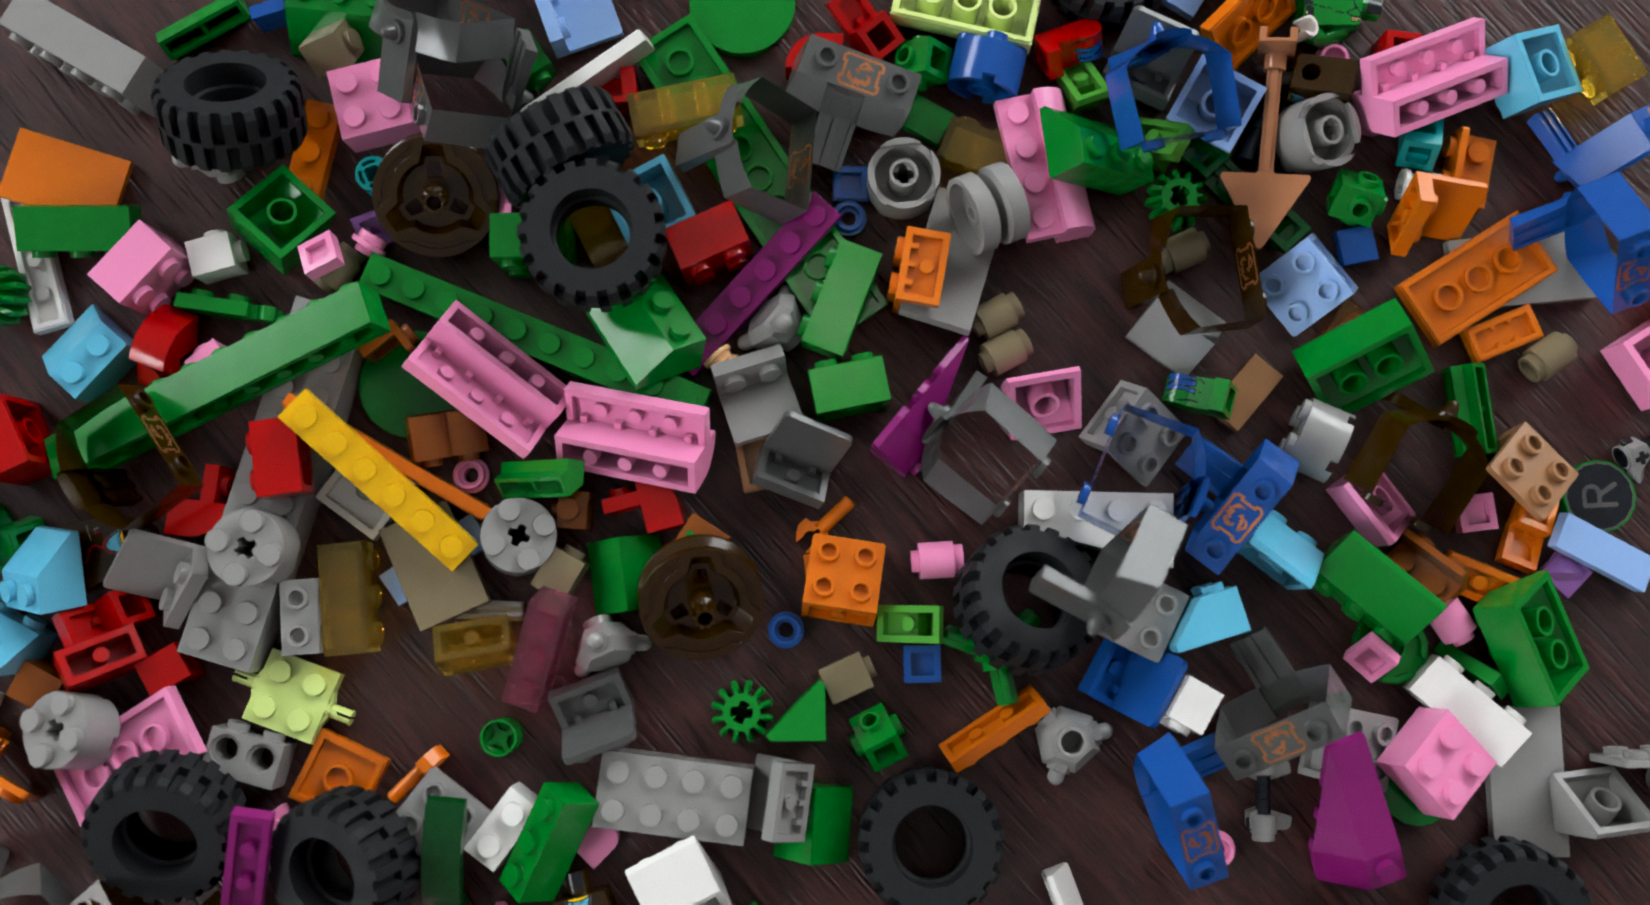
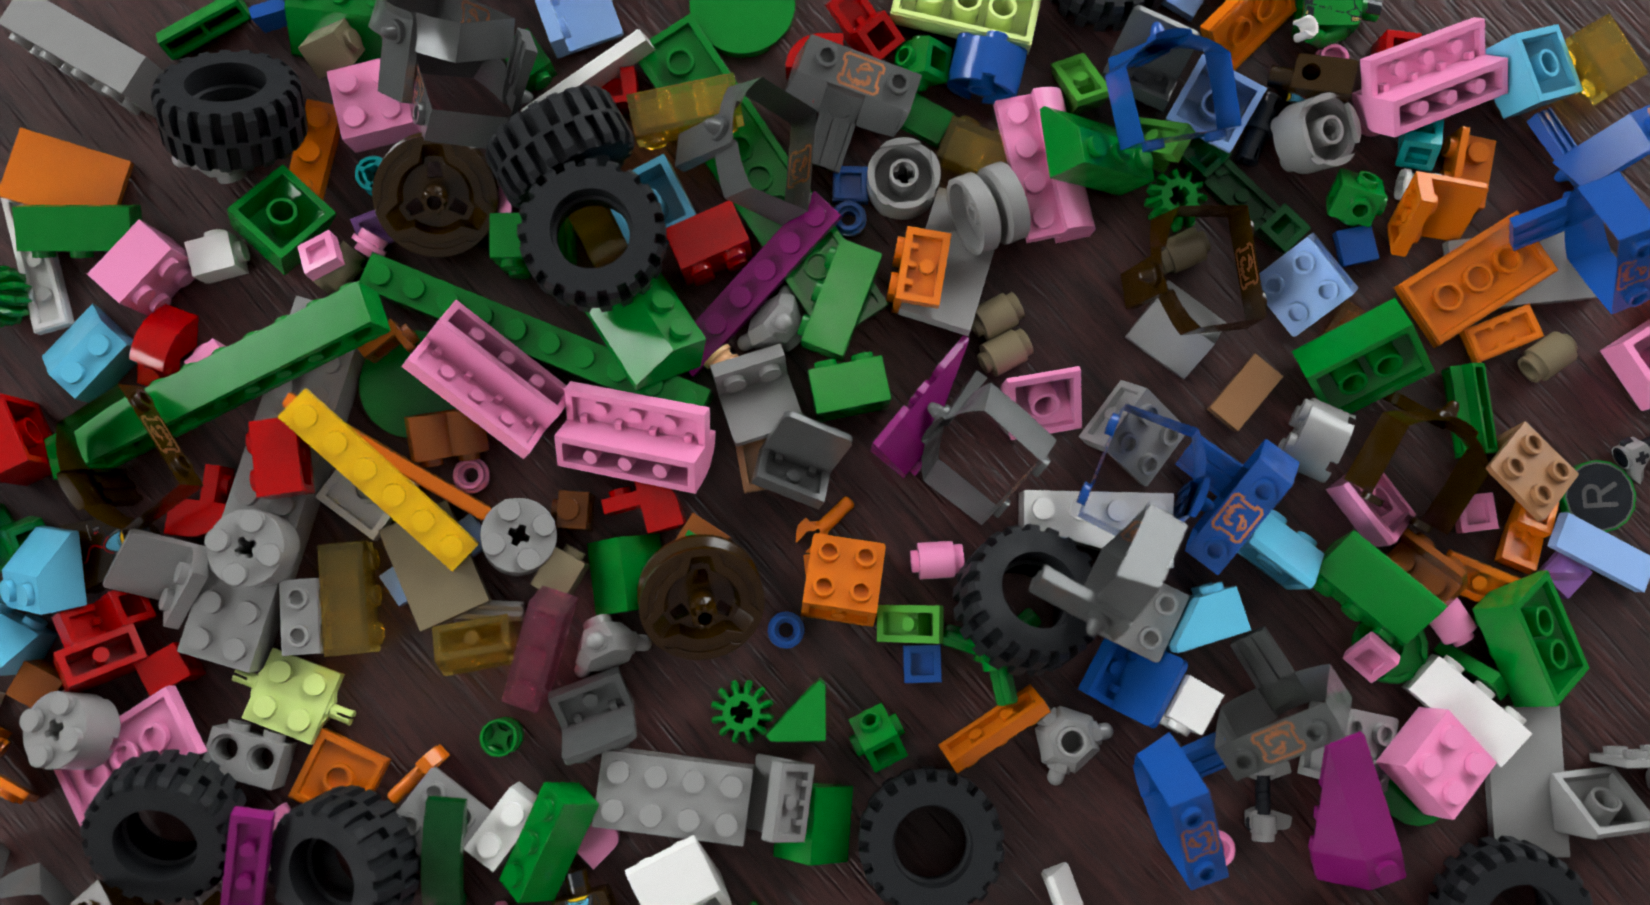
(234, 307): green plate -> none
(540, 478): green piece -> none
(848, 676): dark tan brick -> none
(1068, 46): red leg -> none
(1200, 395): green leg -> none
(1265, 192): nougat piece -> none

